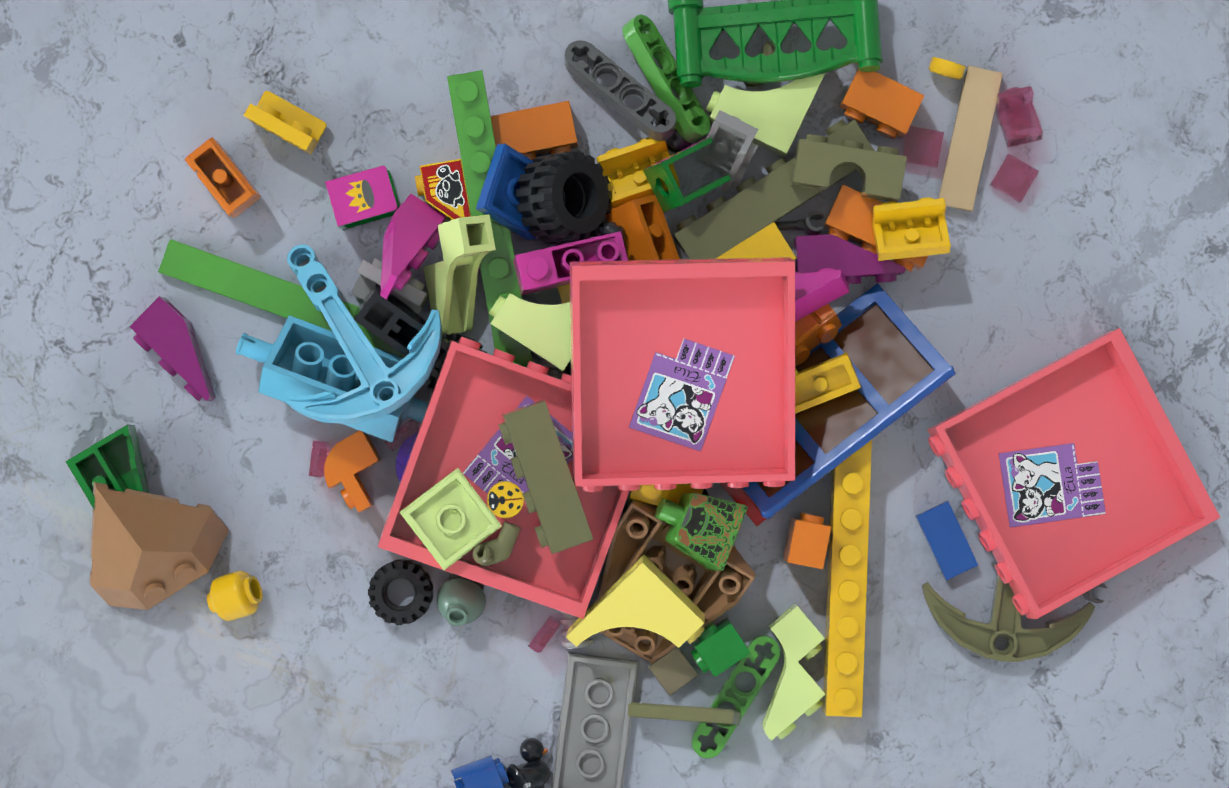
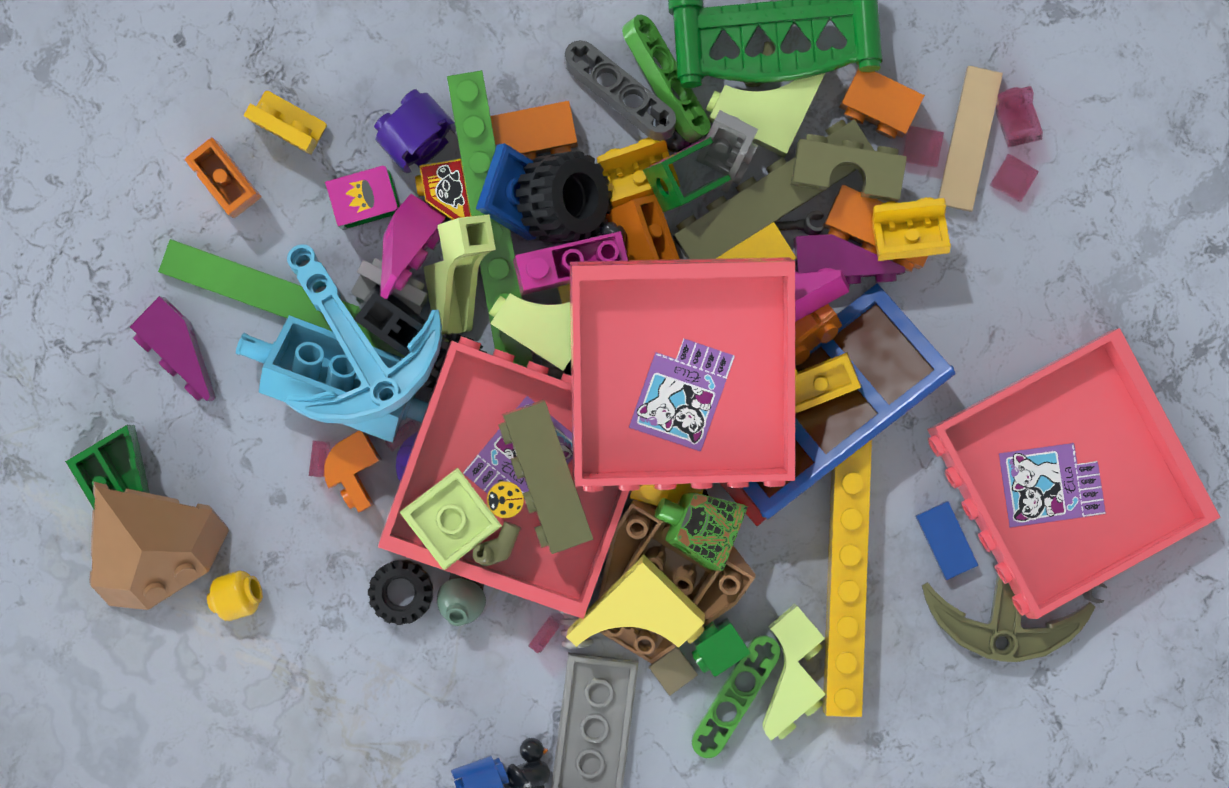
(414, 130): none -> dark purple brick
(684, 713): olive tile -> none
(807, 541): orange brick -> none
(946, 68): yellow tile -> none

